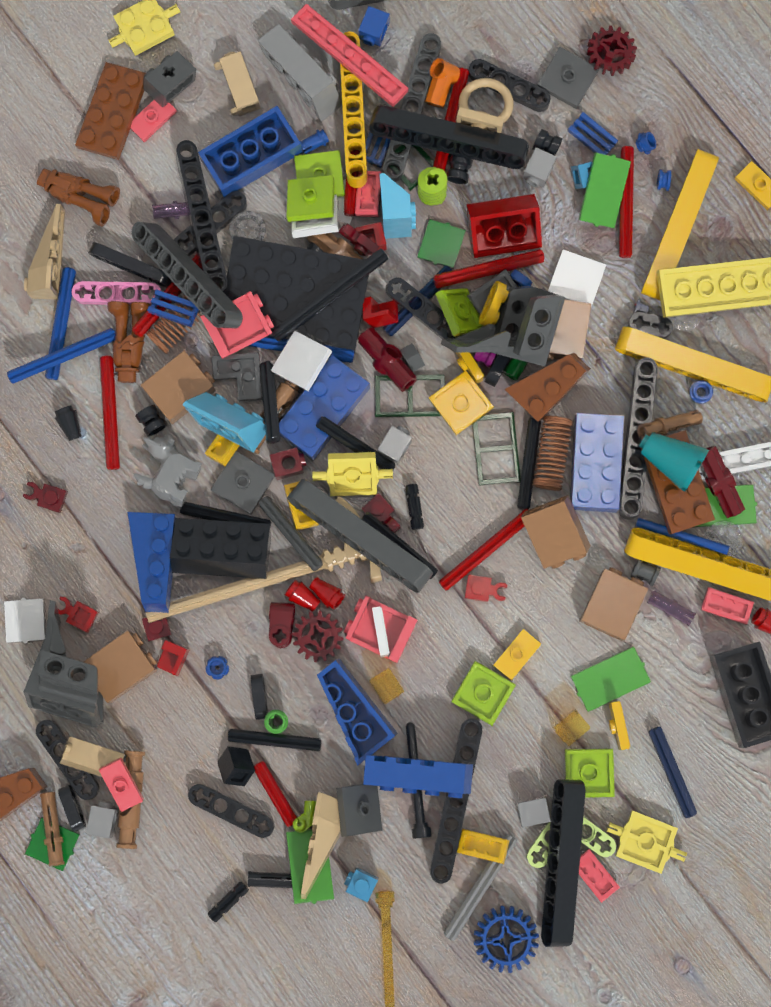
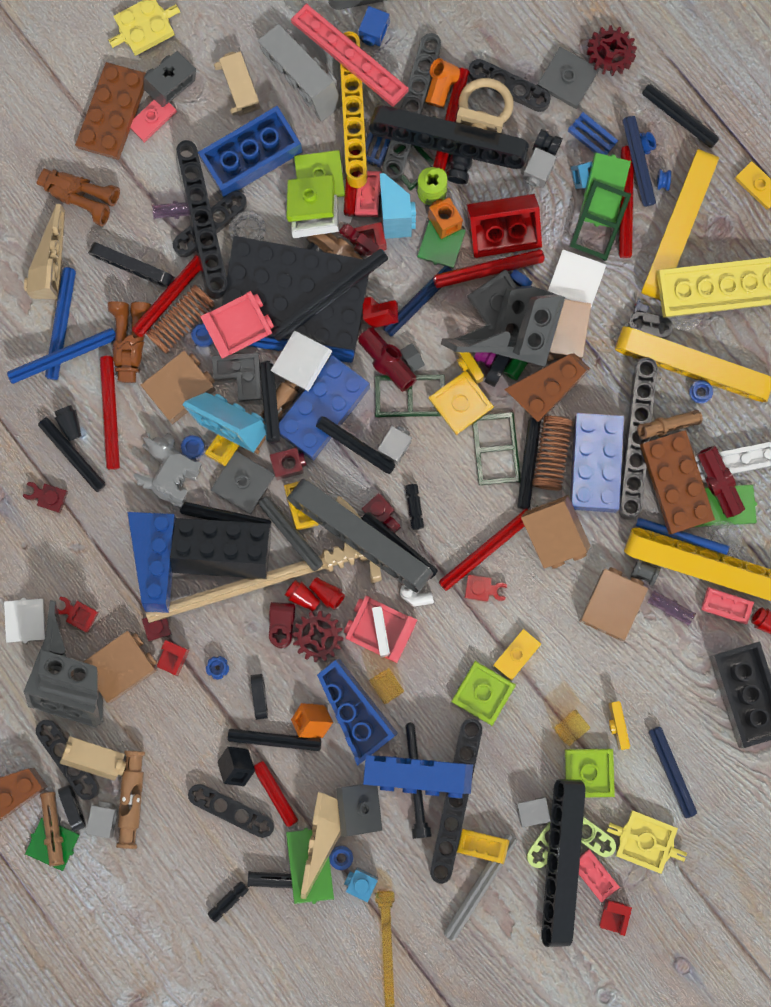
(71, 454): none -> black axle
(117, 291): bright pink beam -> none
(121, 784): coral plate -> none
(151, 421): black wheel -> none
(156, 301): blue tile -> none
(187, 275): dark grey beam -> none
(193, 447): none -> blue tile
(201, 336): none -> blue tile
(269, 721): bright green cone -> none
(305, 820): lime arm -> none
(311, 720): none -> orange panel
(314, 141): blue pin -> none
(341, 865): none -> blue plate
(352, 474): light yellow plate -> none
(415, 599): none -> white arm
(421, 313): black beam -> none
(448, 226): none -> orange brick
(458, 311): lime plate -> none
(497, 295): yellow plate -> none
(517, 938): blue gear -> none
(584, 214): none -> dark green window
(610, 679): bright green piece -> none
(615, 916): none -> red panel
(639, 161): none -> dark blue axle
(673, 457): teal cone -> none
(680, 115): none -> black axle

